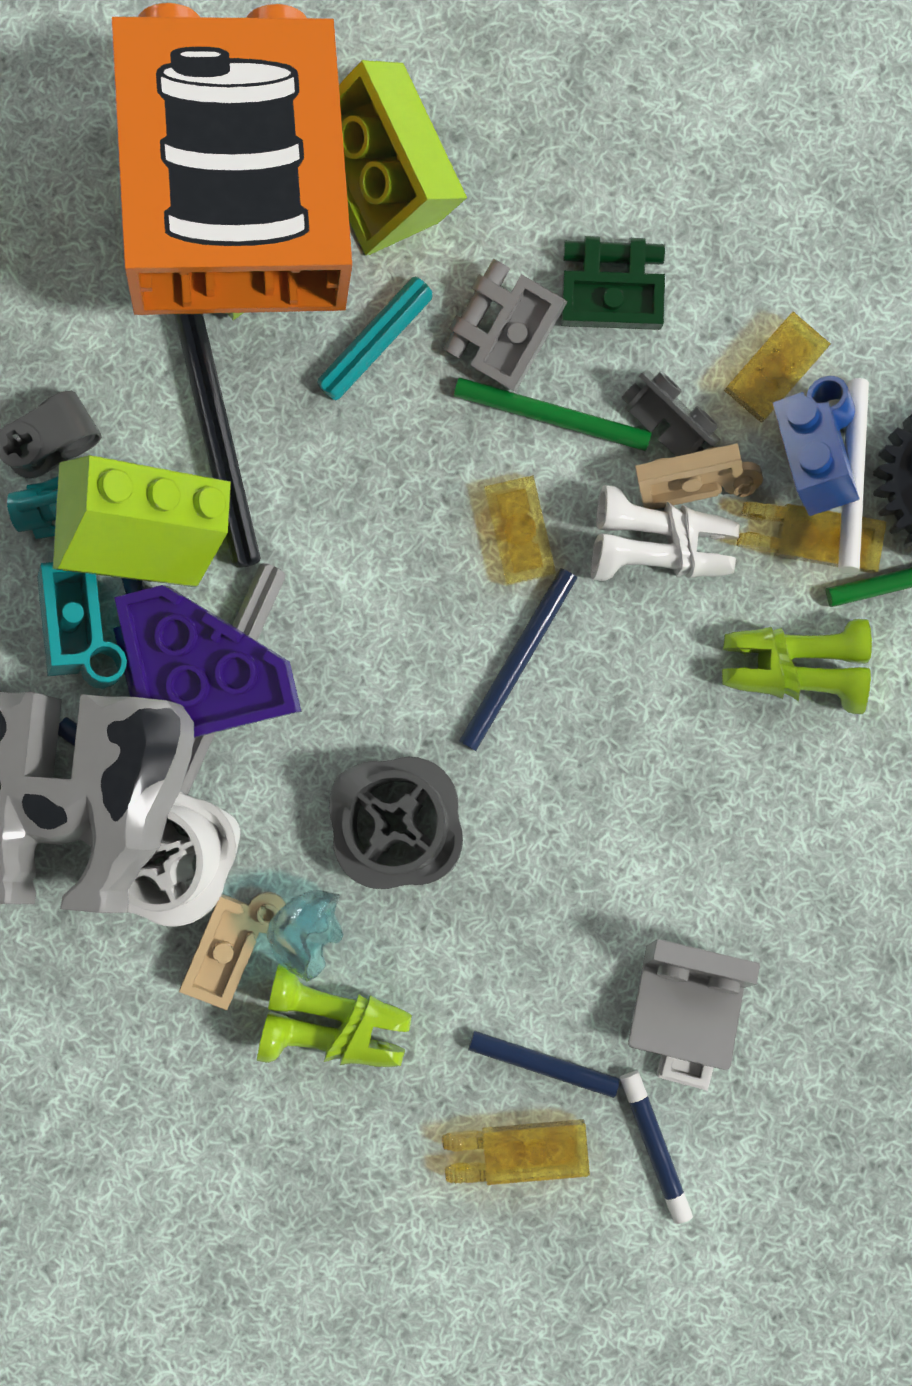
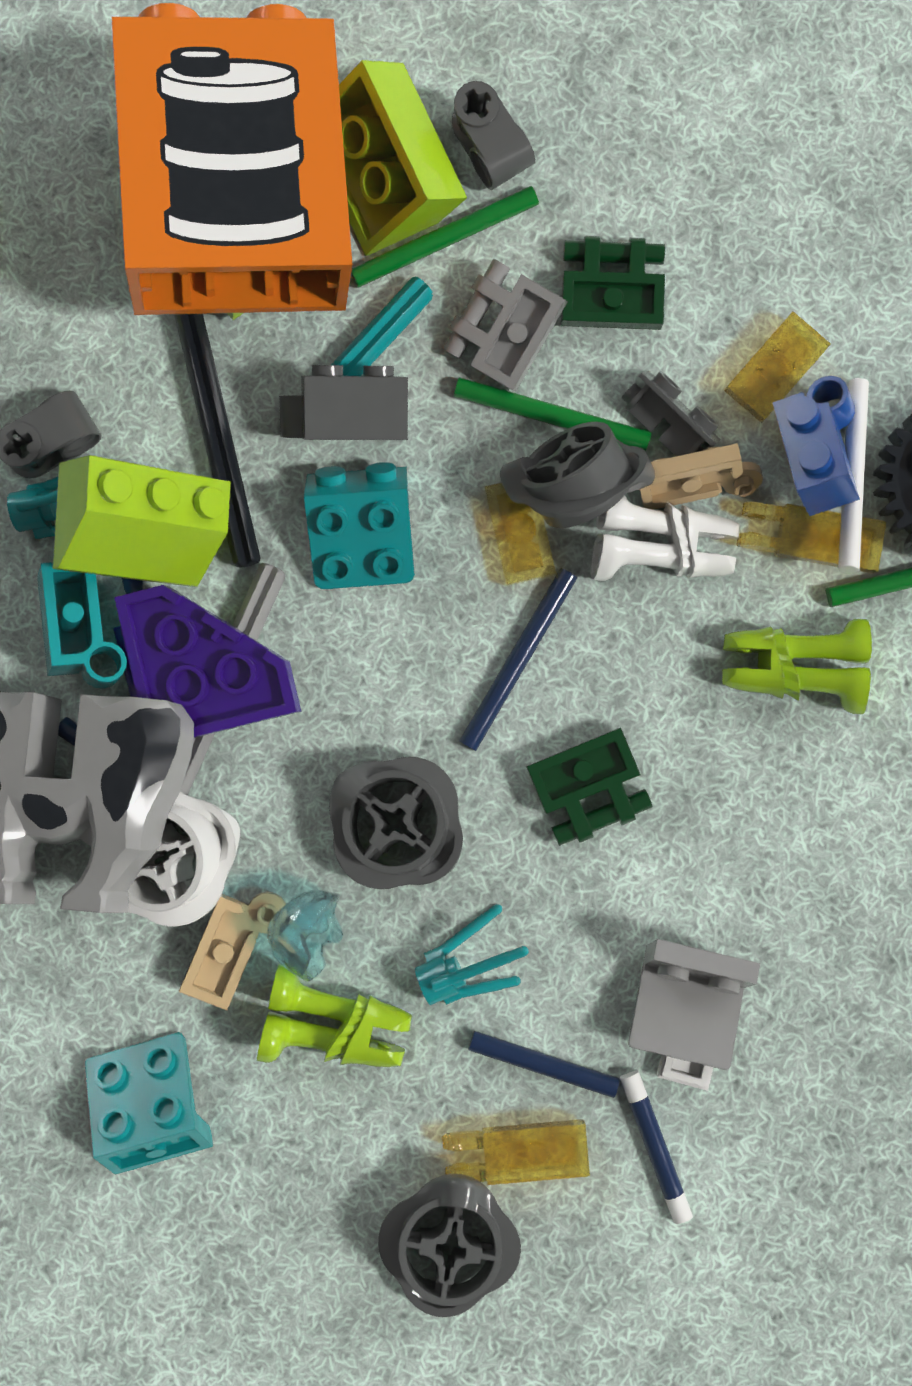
(143, 1105): none -> teal bracket
(347, 406): none -> dark grey hinge
(359, 526): none -> teal bracket
(444, 1296): none -> dark grey piece
(445, 236): none -> green bar
(445, 978): none -> teal plant
(494, 141): none -> dark grey piece
(577, 475): none -> dark grey piece
(582, 772): none -> dark green plate

